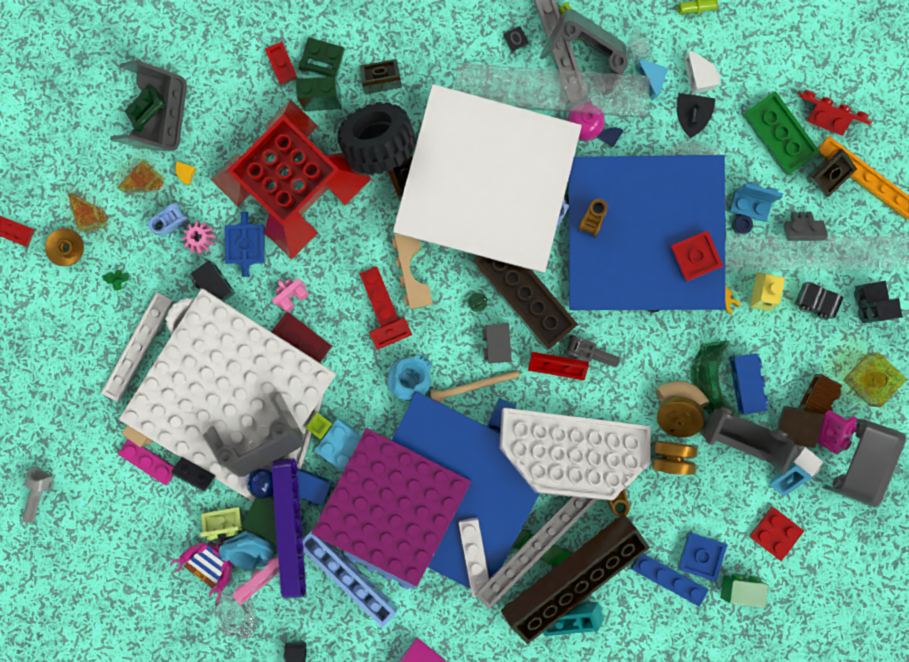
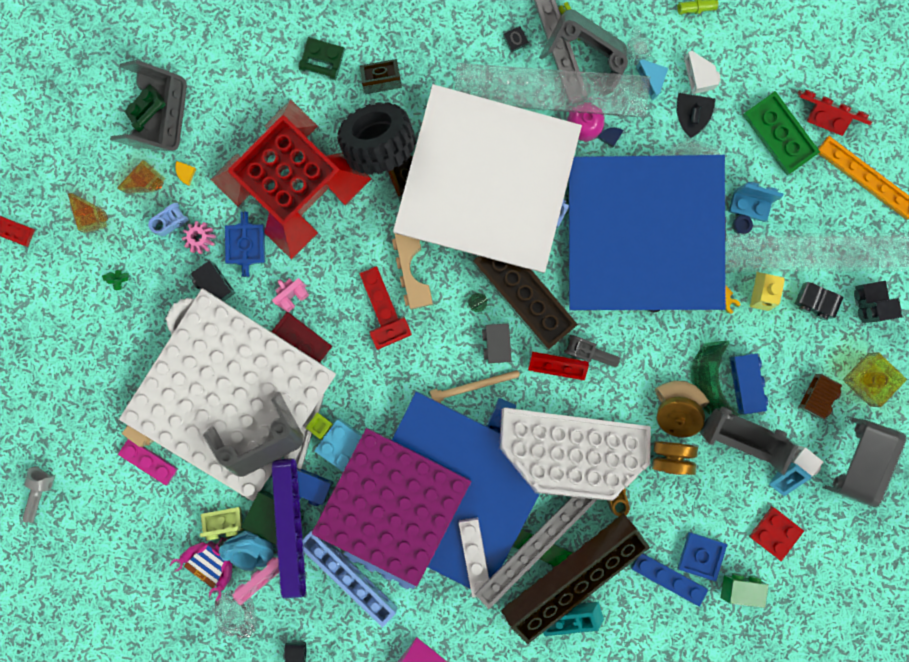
(56, 245): pearl gold dish -> none
(137, 347): white tile -> none
(193, 474): black bracket -> none
(260, 483): clear blue hair -> none
(281, 63): red plate -> none
(319, 93): dark green brick -> none
(409, 376): medium azure helmet -> none
(593, 219): pearl gold piece -> none
(696, 256): red plate -> none
(801, 425): dark brown tile -> none
(804, 228): dark grey hinge -> none
(832, 172): dark brown slope -> none
(836, 432): dark pink bracket -> none

